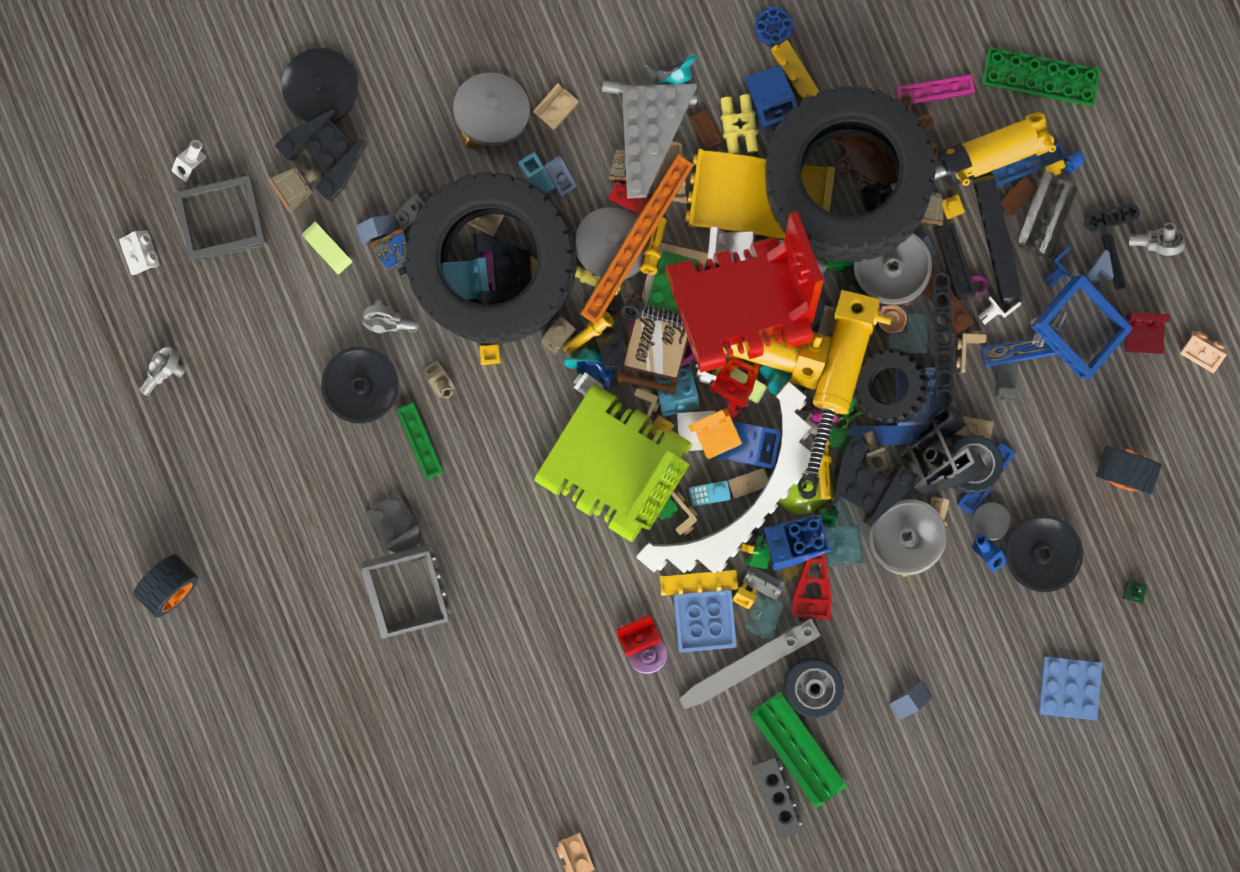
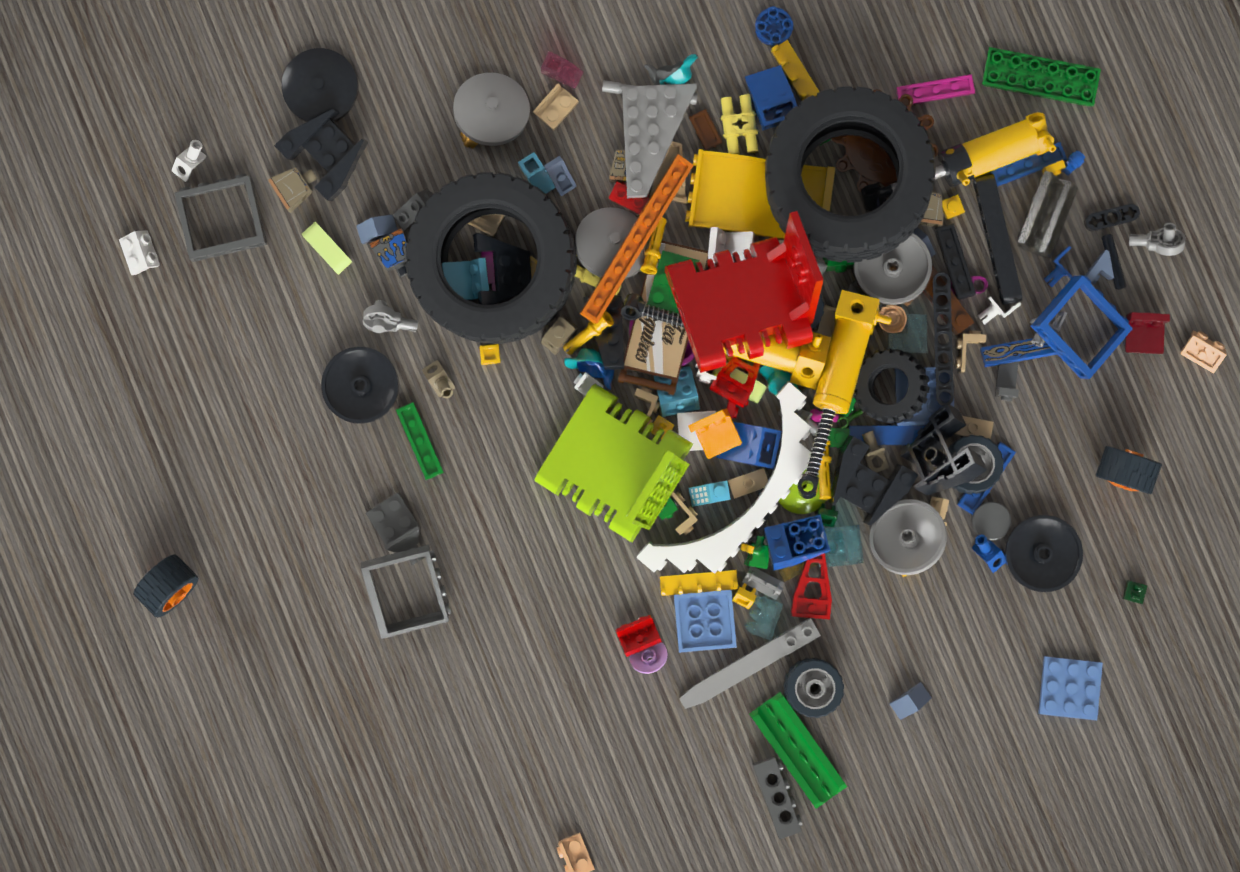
(161, 367): light grey pin -> none
(561, 70): none -> clear pink slope
(1018, 196): reddish brown tile -> none

